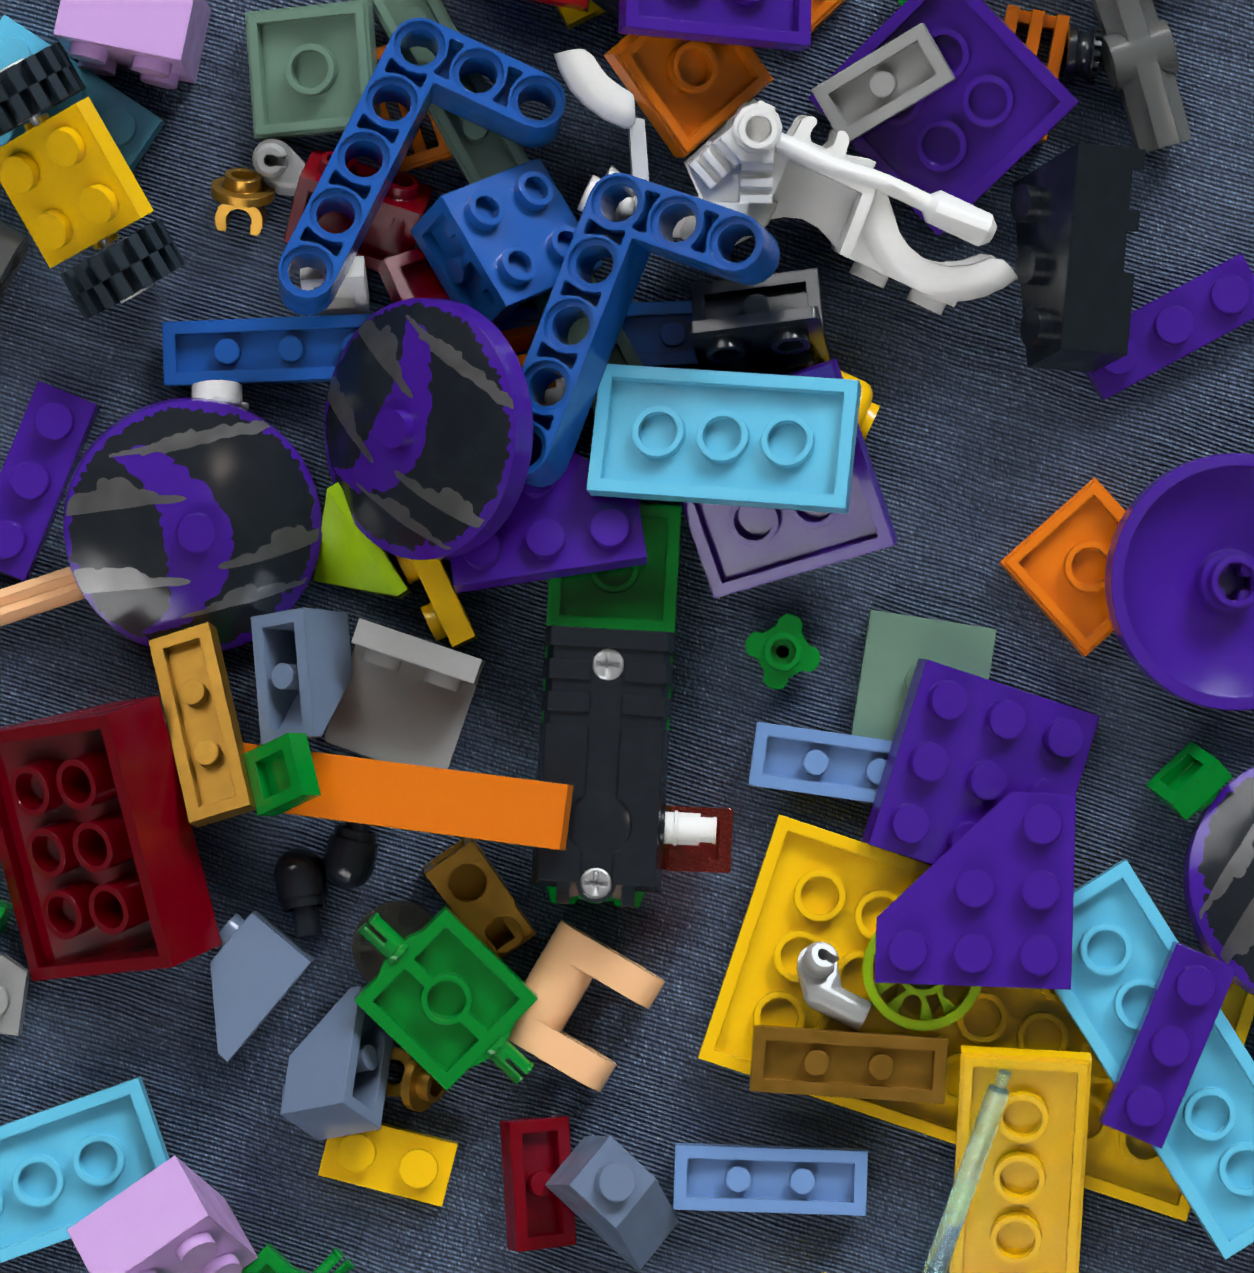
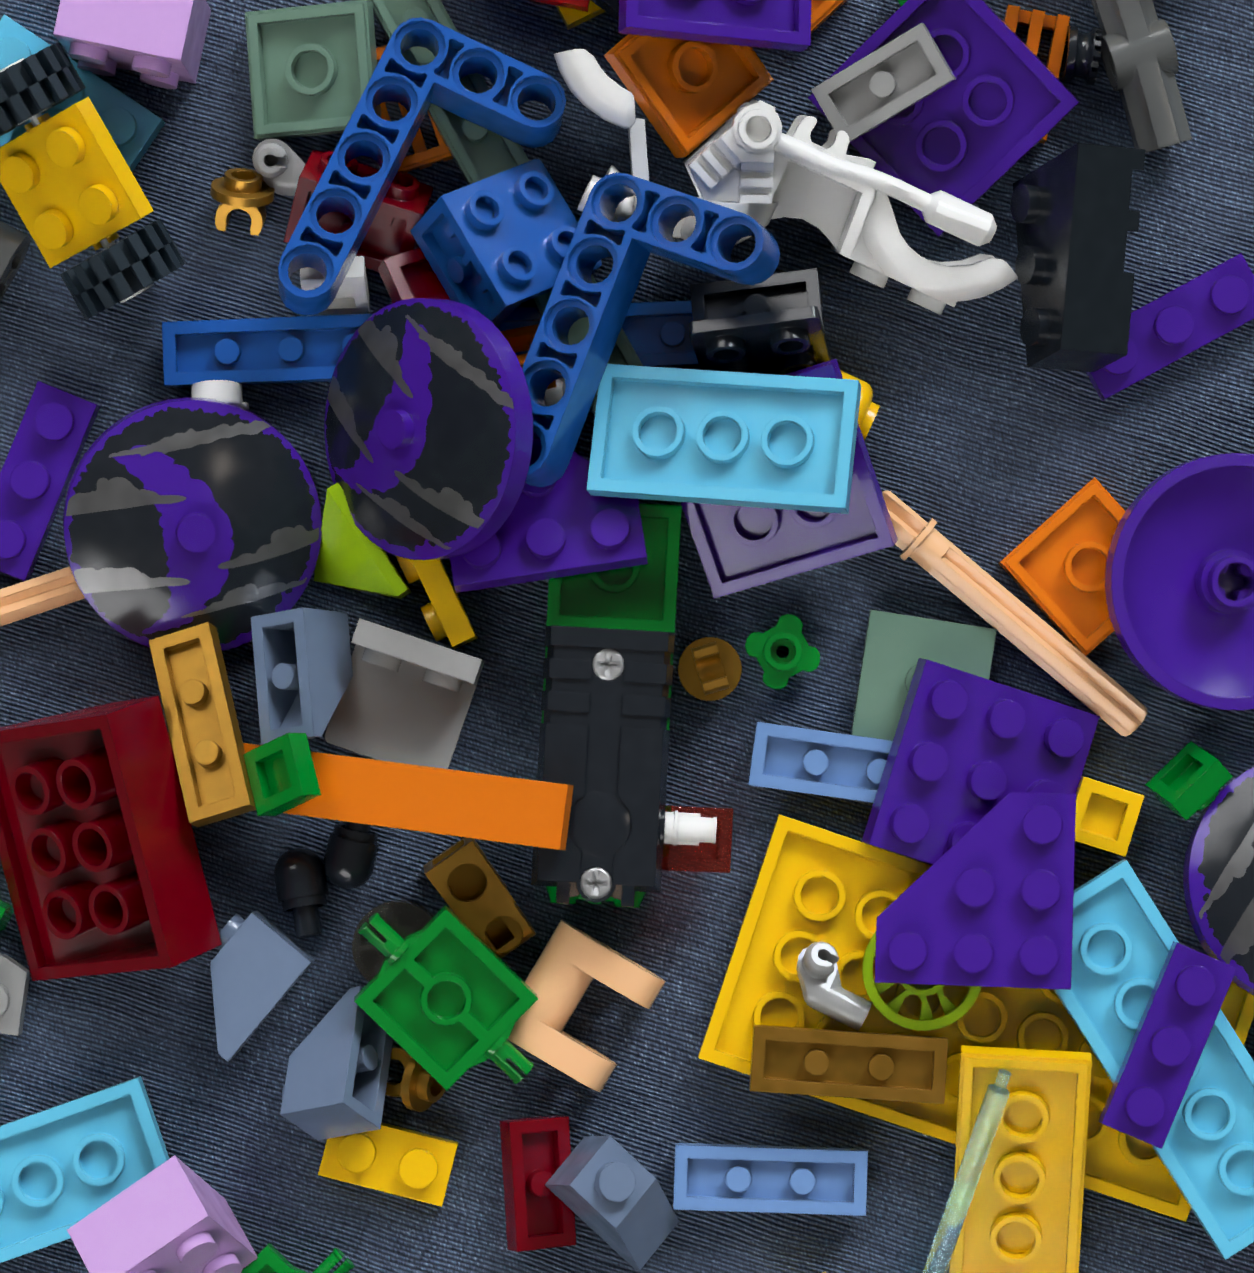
(709, 669): none -> pearl gold plate
(1013, 618): none -> light nougat axle
(1105, 816): none -> yellow plate

